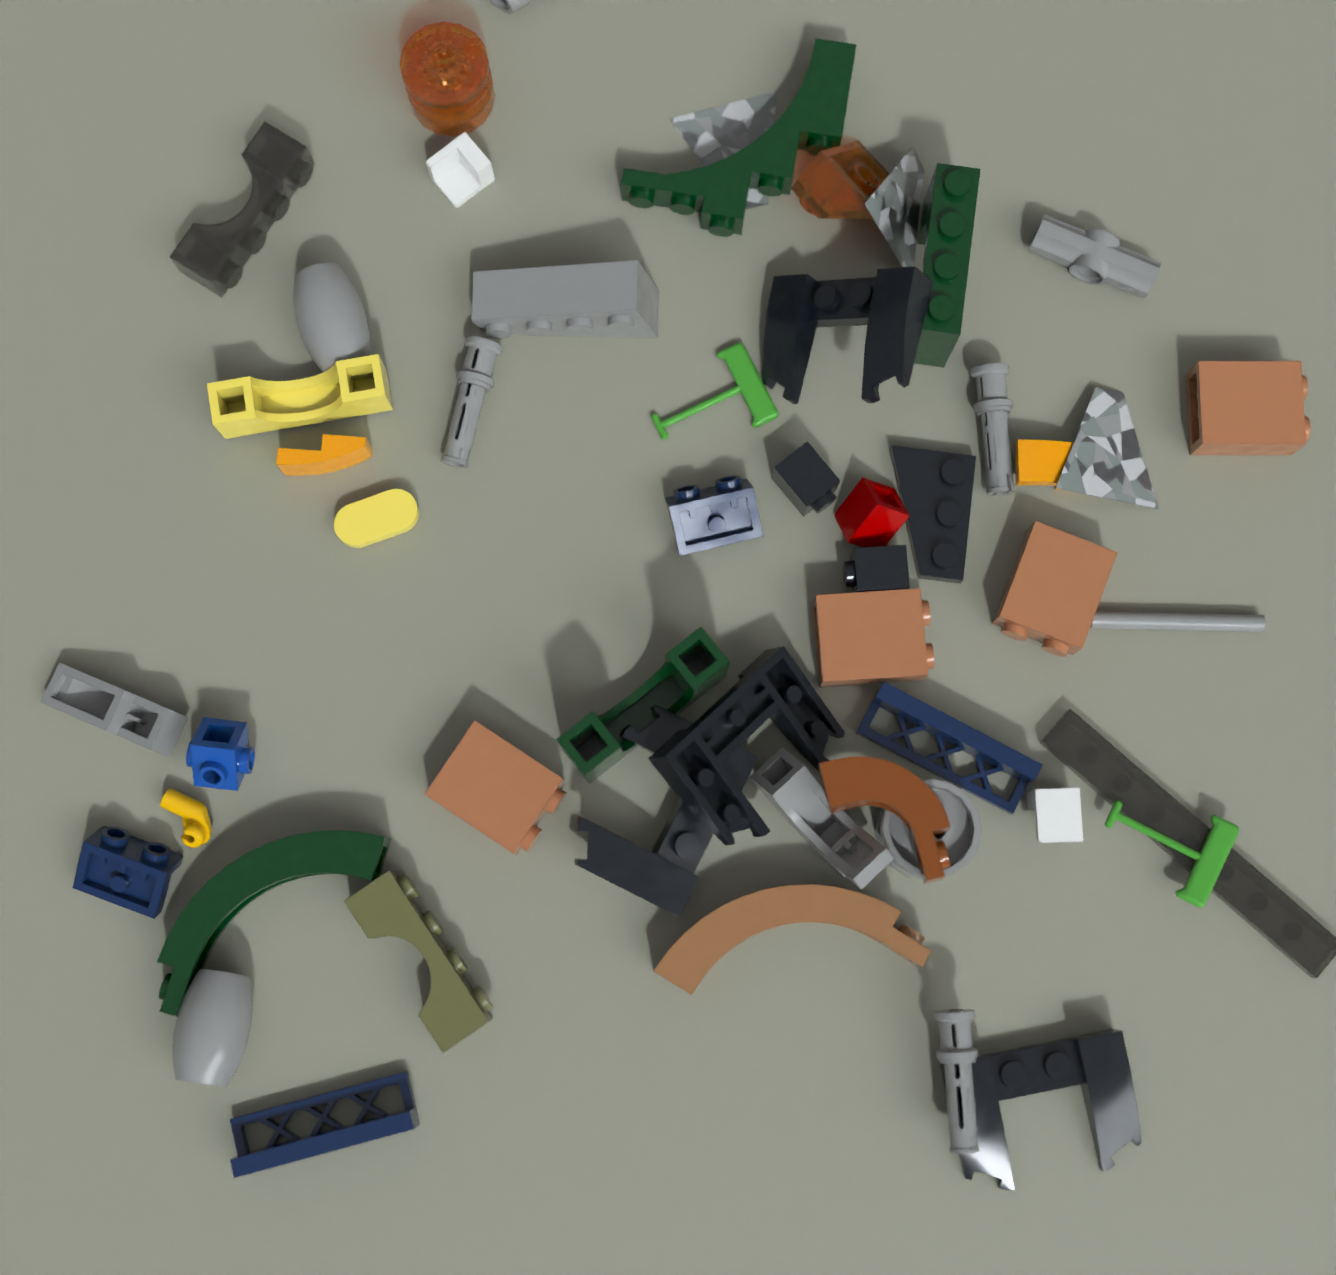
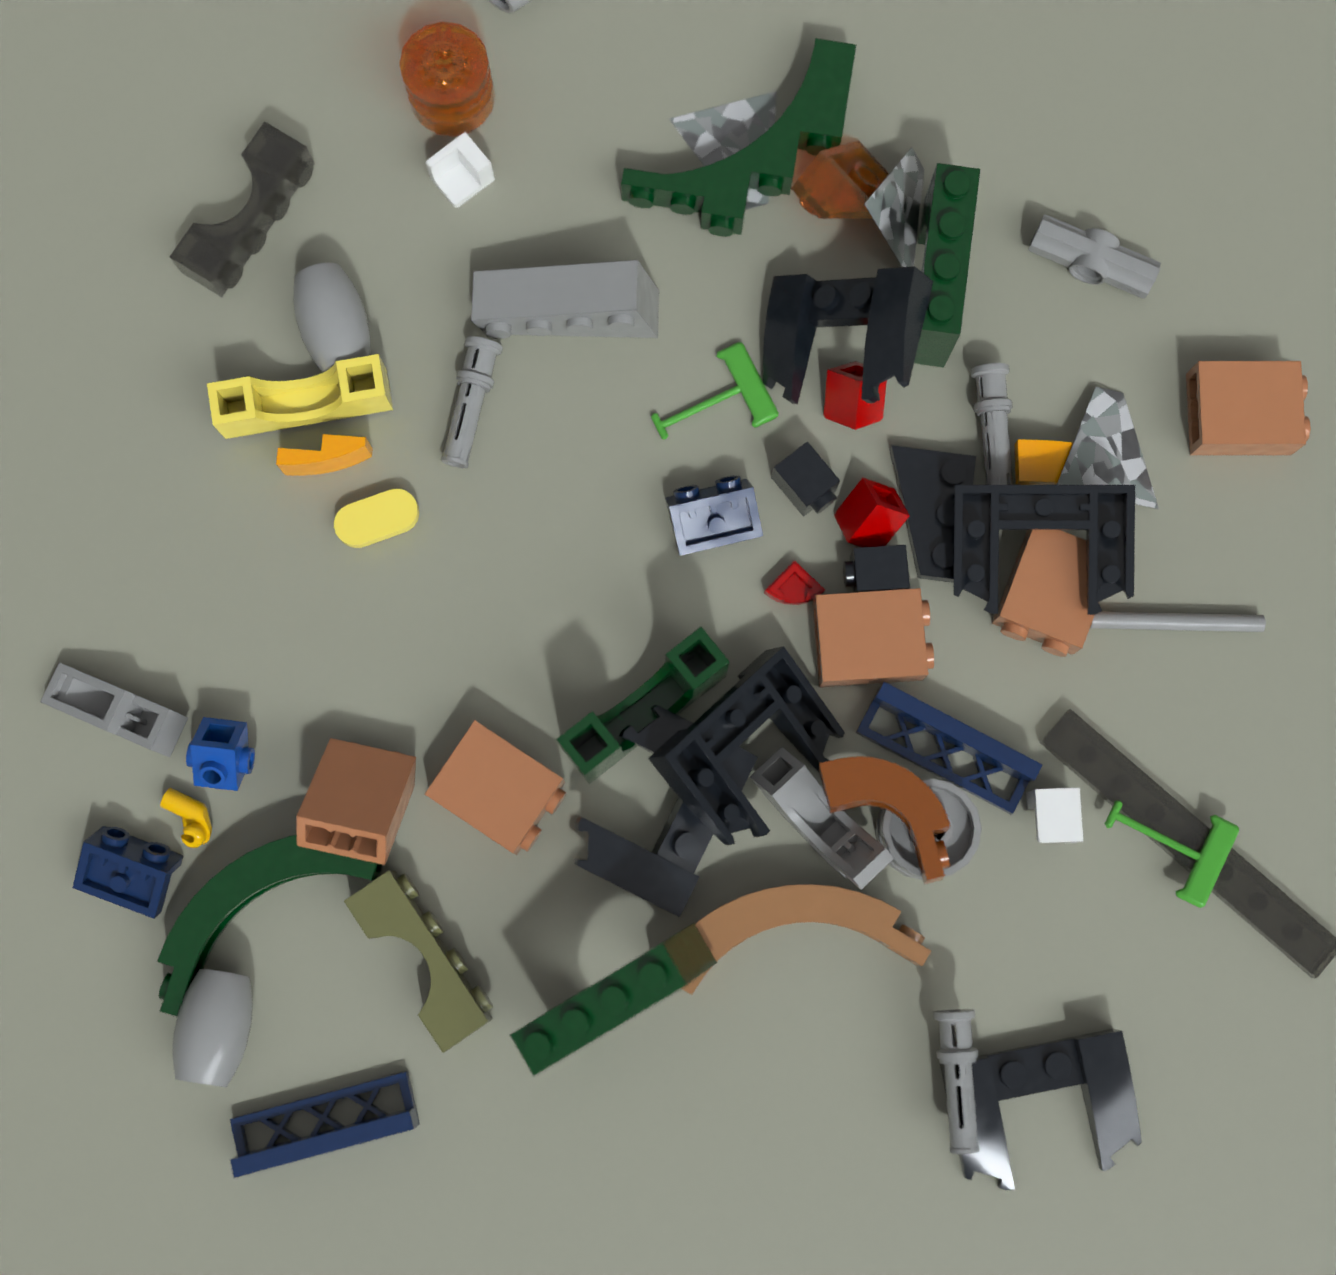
(356, 801): none -> nougat brick
(613, 999): none -> dark green arch
(794, 586): none -> red tile
(844, 395): none -> red panel
(1101, 510): none -> black wedge

